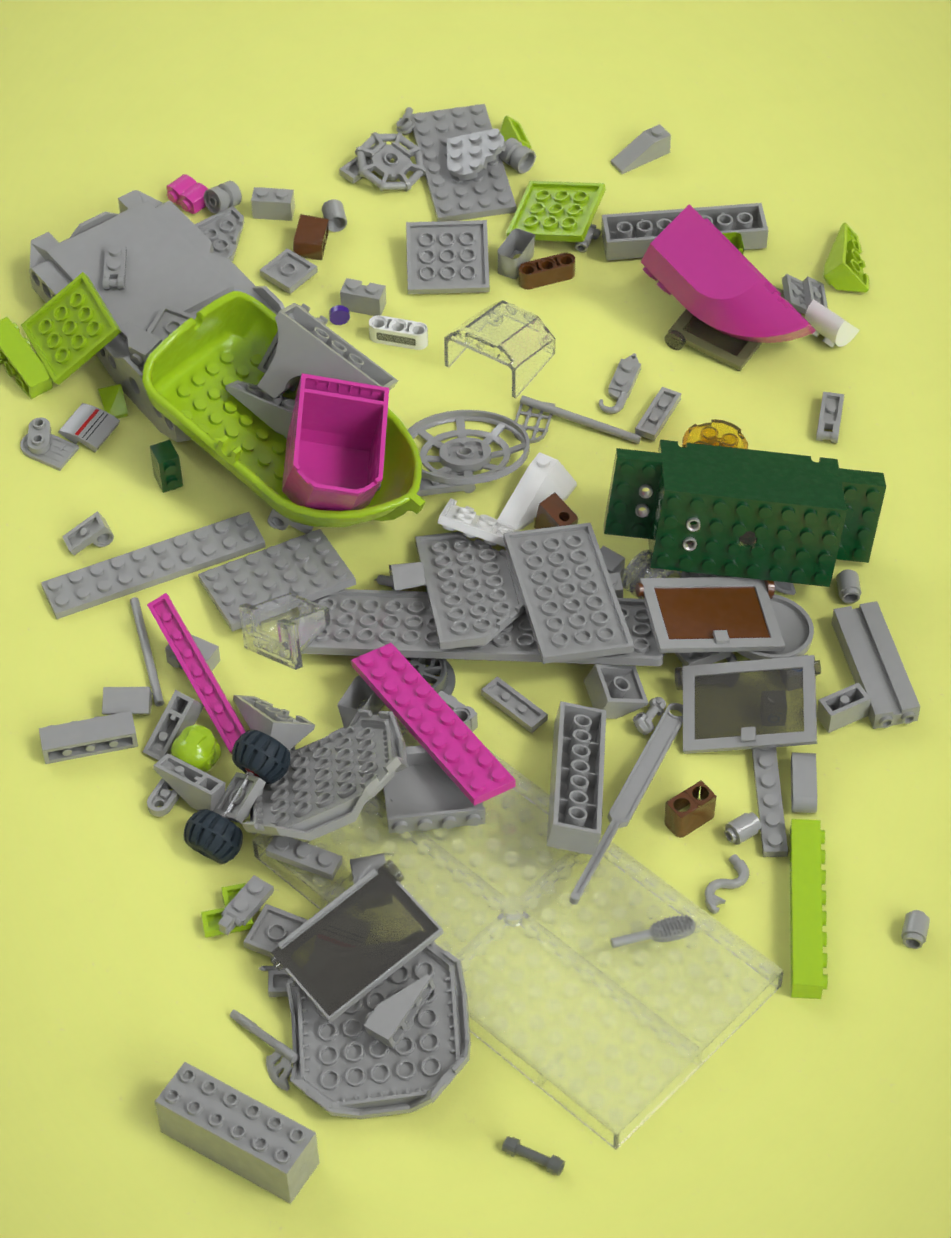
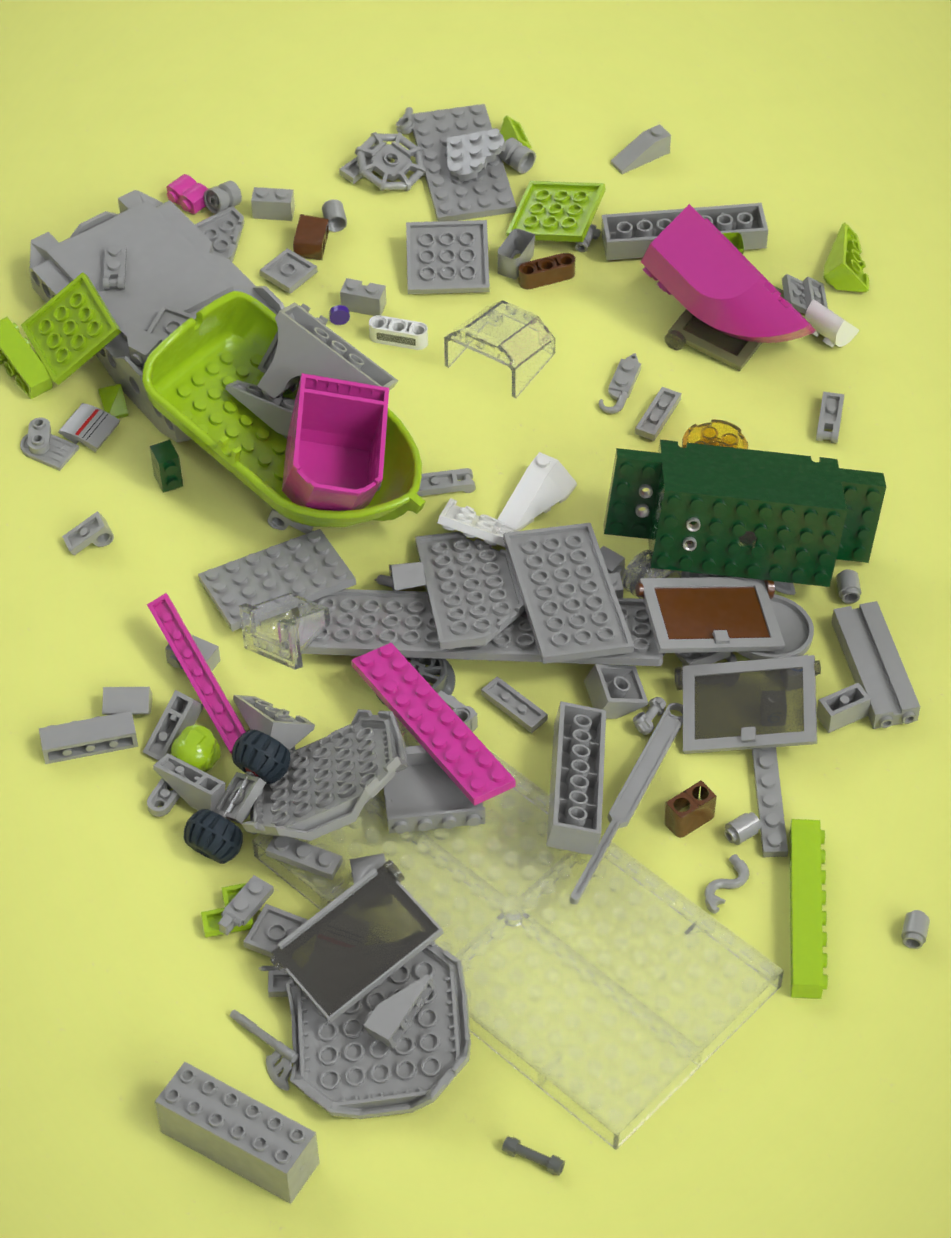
(147, 653): light grey piece -> none
(152, 565): light grey plate -> none
(355, 694): light grey piece -> none
(469, 453): light grey dish -> none
(535, 428): light grey window -> none
(554, 513): reddish brown torso -> none
(580, 419): light grey piece -> none
(662, 931): light grey piece -> none
(803, 782): light grey beam -> none

